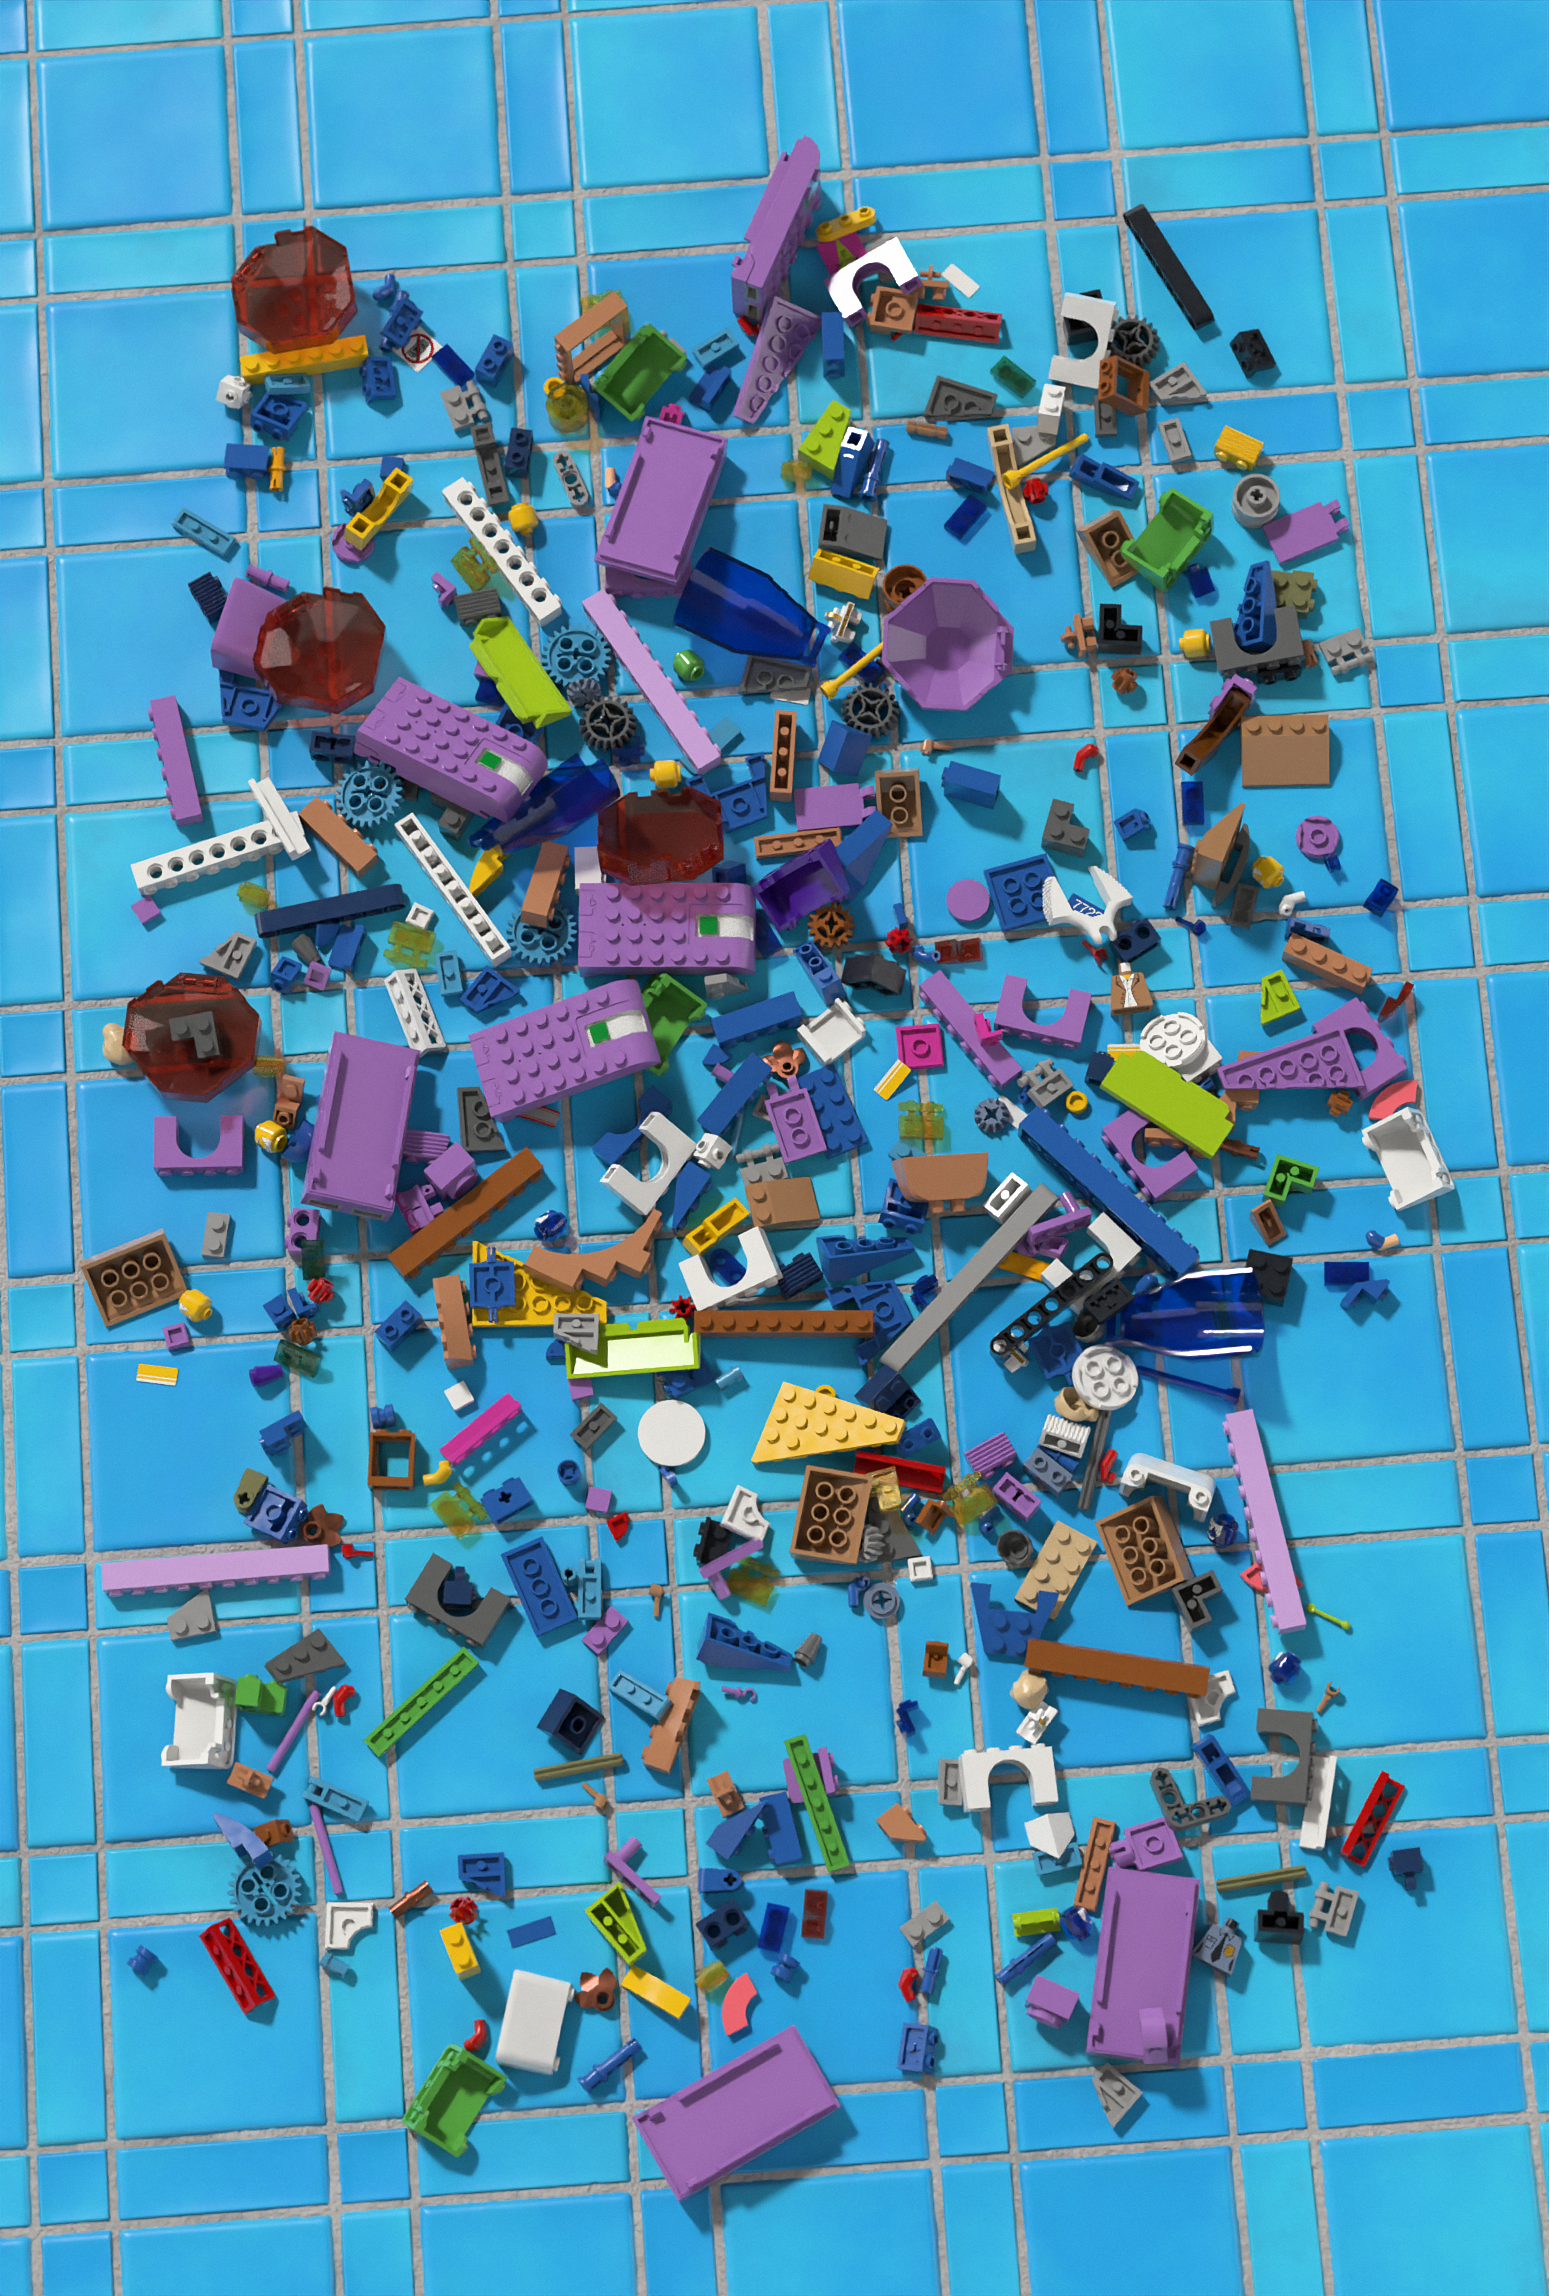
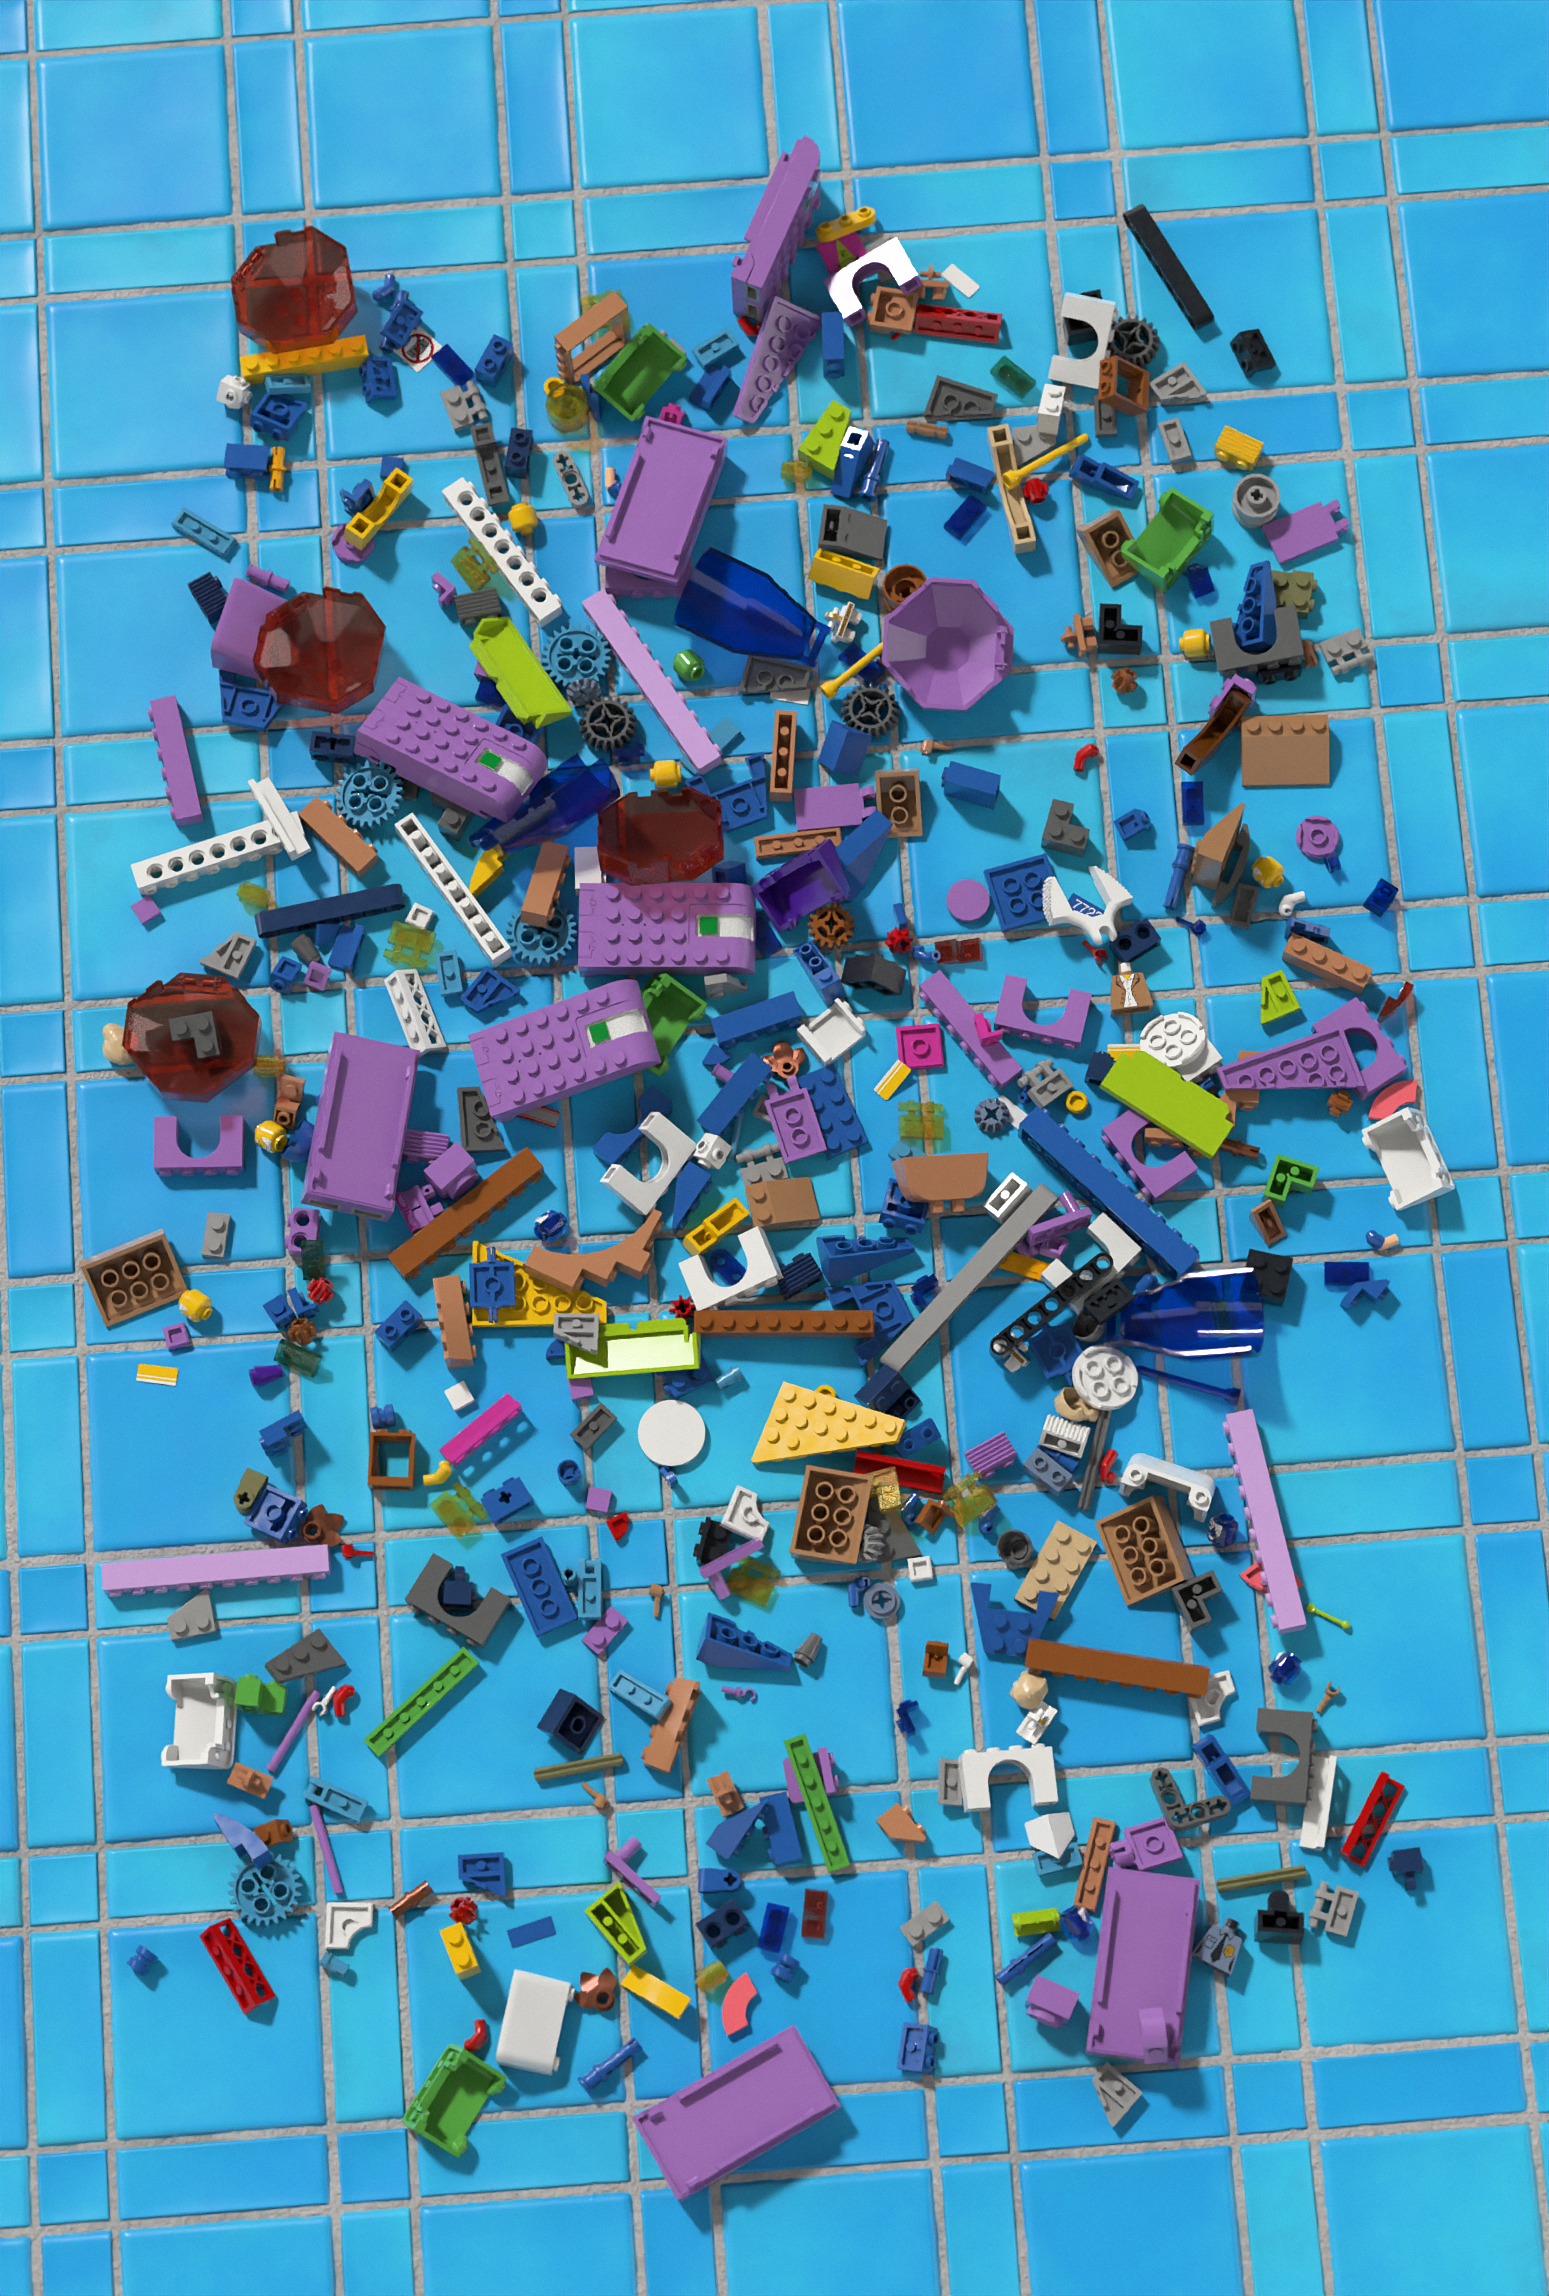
(1016, 1497): medium lavender brick -> none

